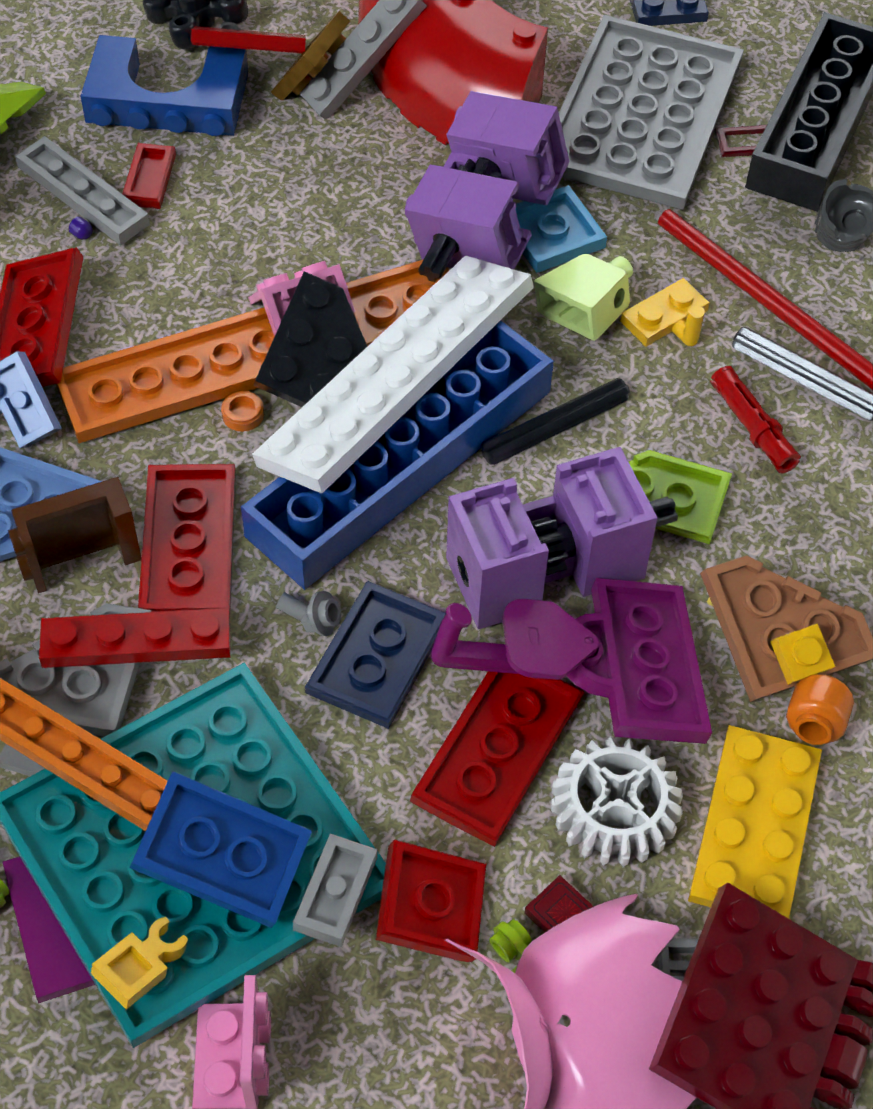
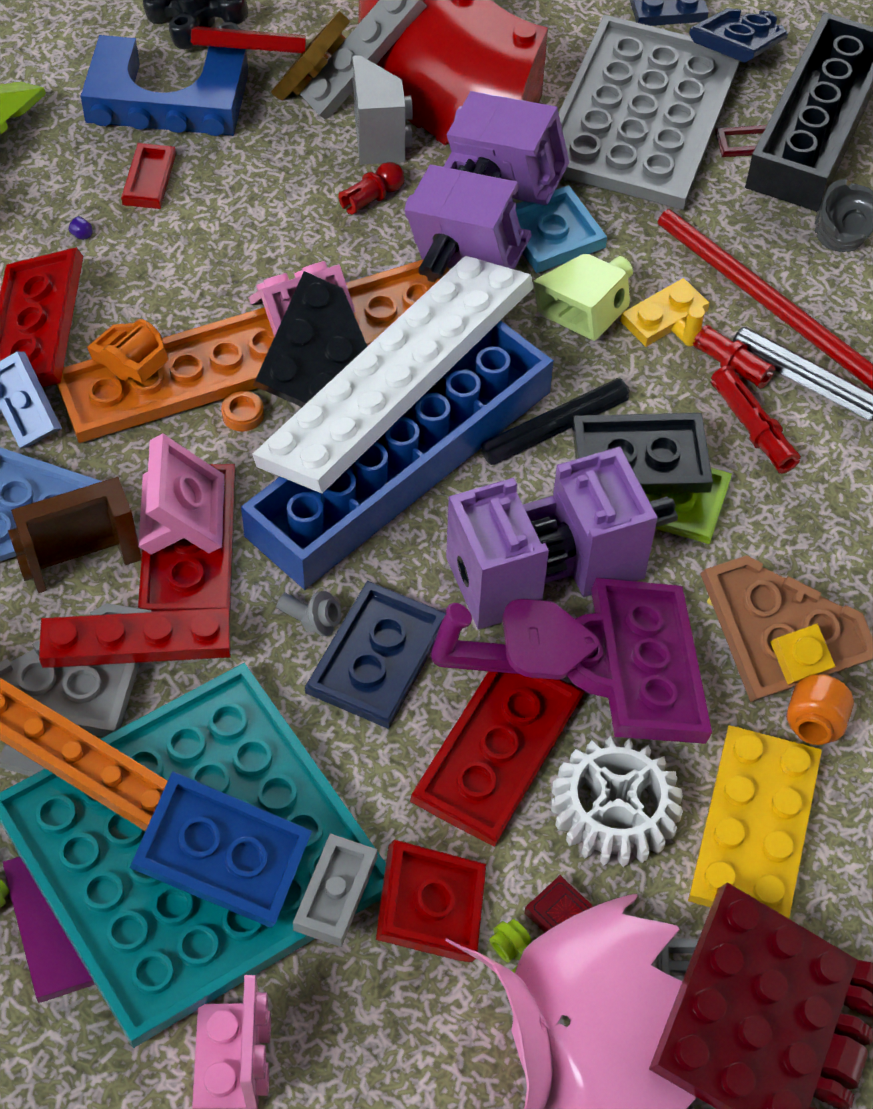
(82, 190): light grey plate -> none
(130, 350): none -> orange piece
(137, 966): yellow plate -> none
(180, 499): none -> bright pink bracket
(372, 187): none -> red pin
(380, 114): none -> light grey slope
(662, 449): none -> black plate
(734, 355): none -> red pin
(739, 34): none -> dark blue tile

